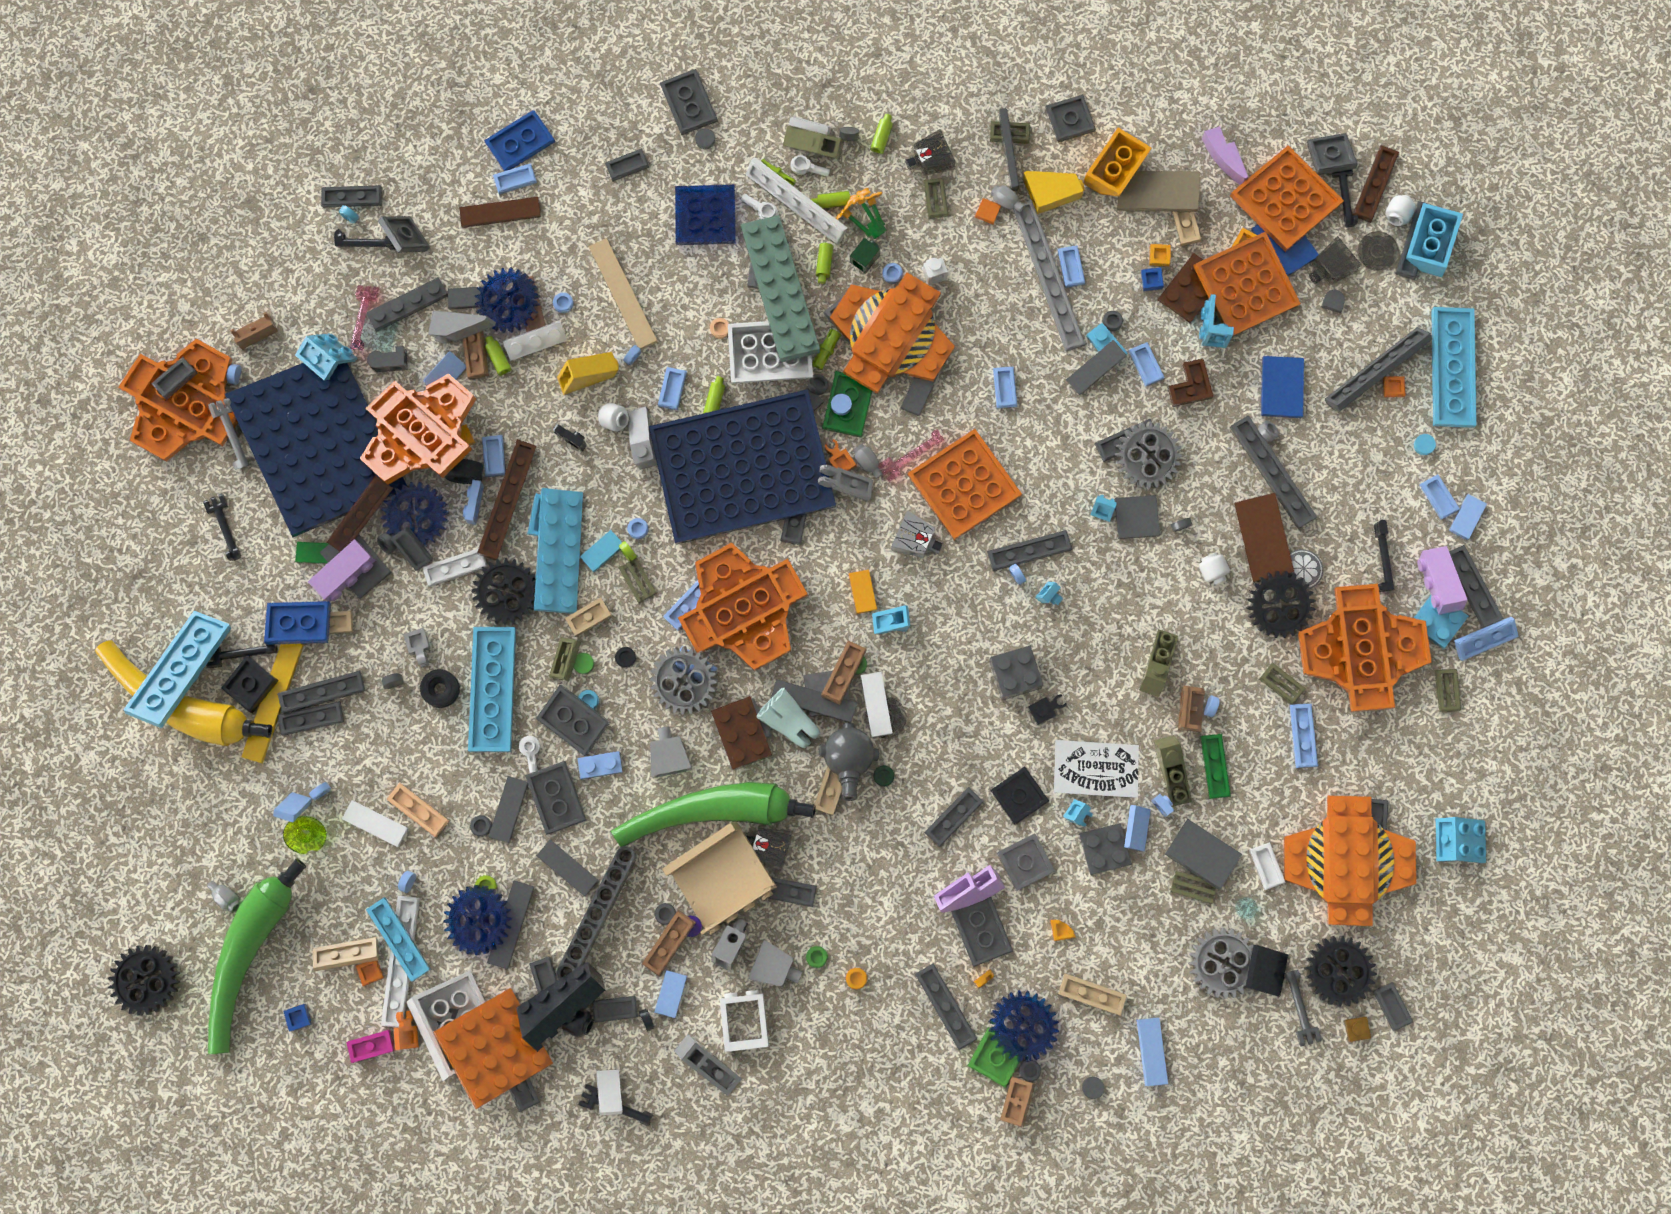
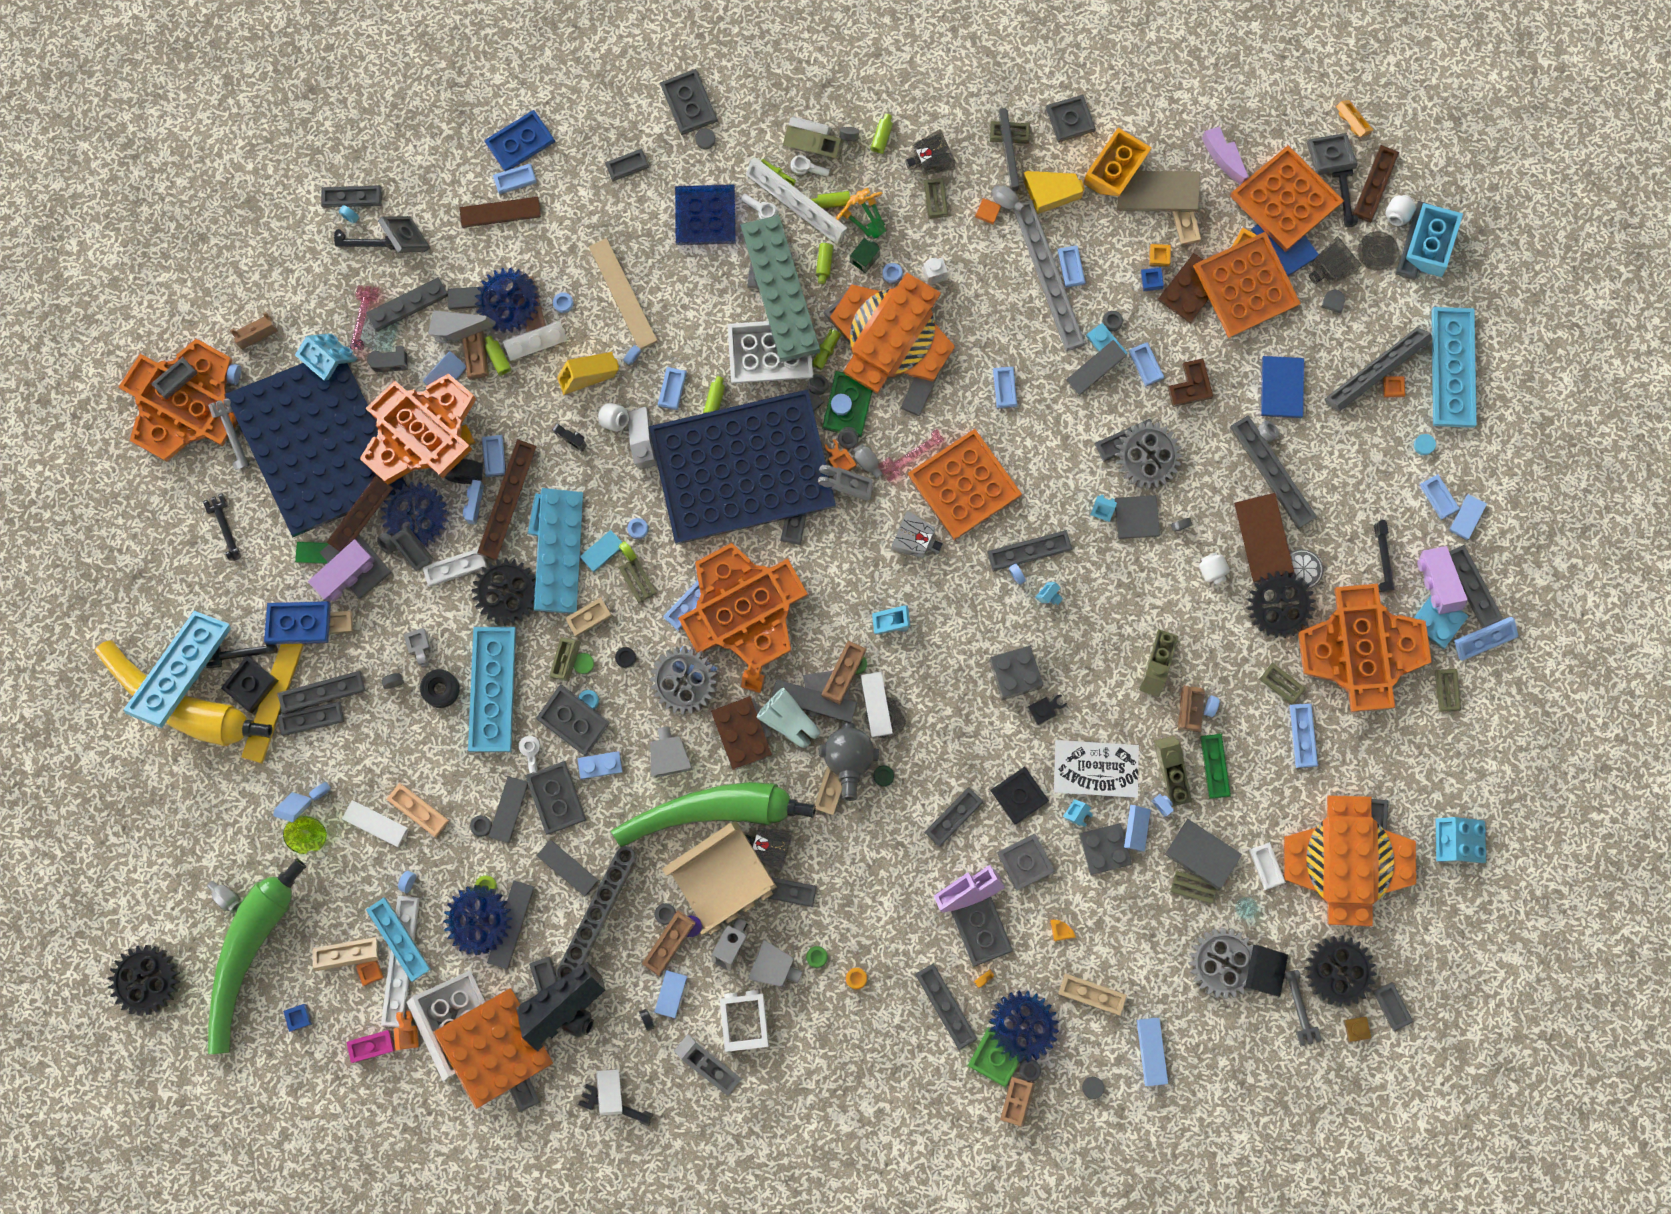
(615, 1009): dark grey tile -> none
(719, 328): light nougat tile -> none
(753, 679): none -> orange plate
(848, 437): none -> dark grey tile
(862, 591): light orange tile -> none
(1213, 335): medium azure bracket -> none
(1349, 113): none -> light orange plate

